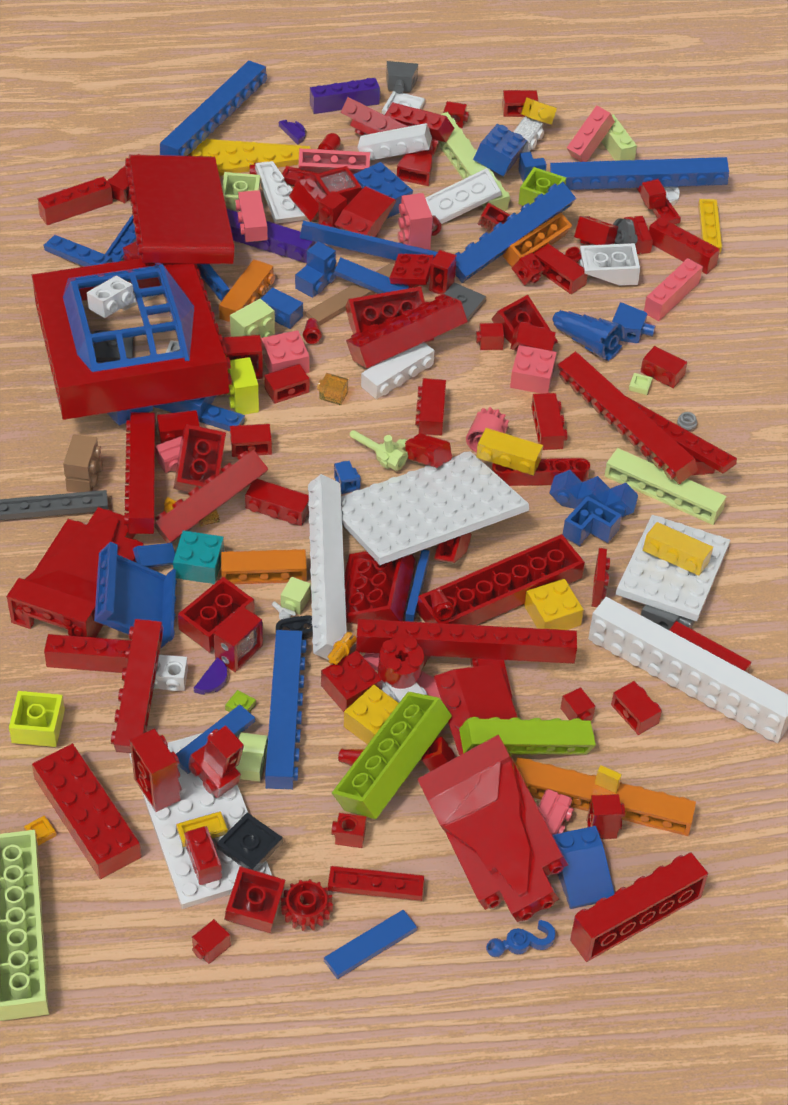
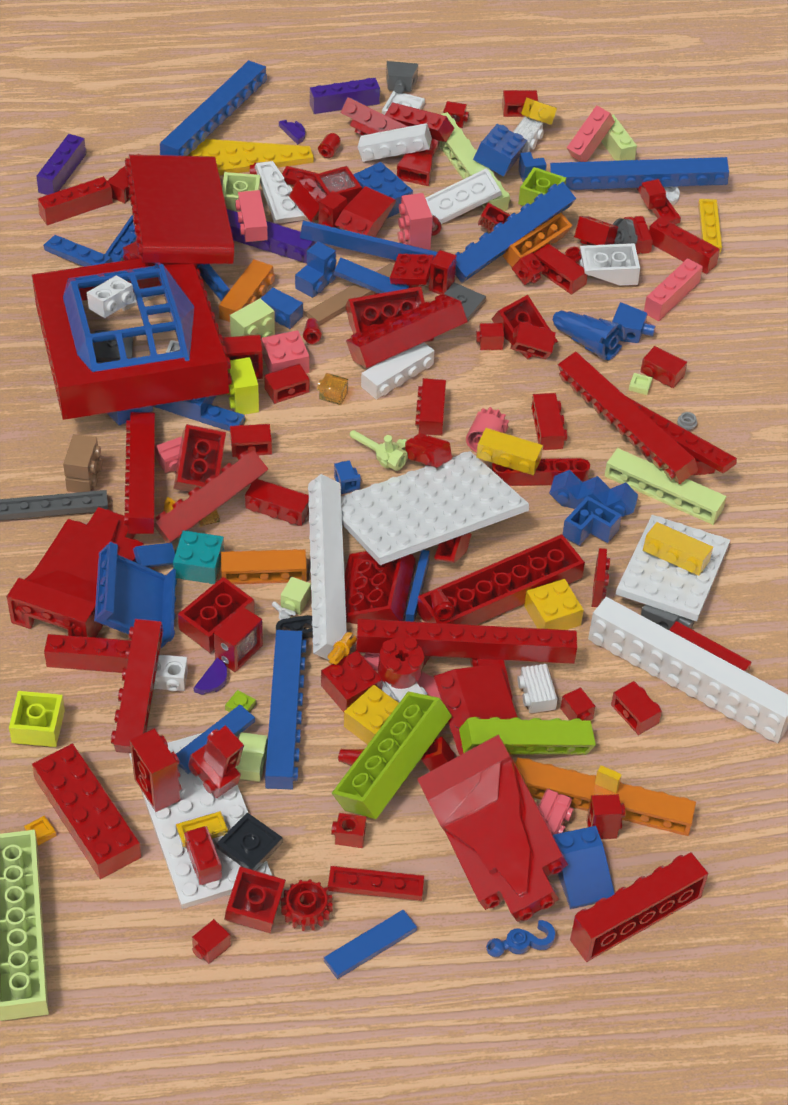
(61, 164): none -> dark purple brick
(172, 424): red brick -> none
(325, 160): coral brick -> none
(533, 369): coral brick -> none
(537, 688): none -> white brick

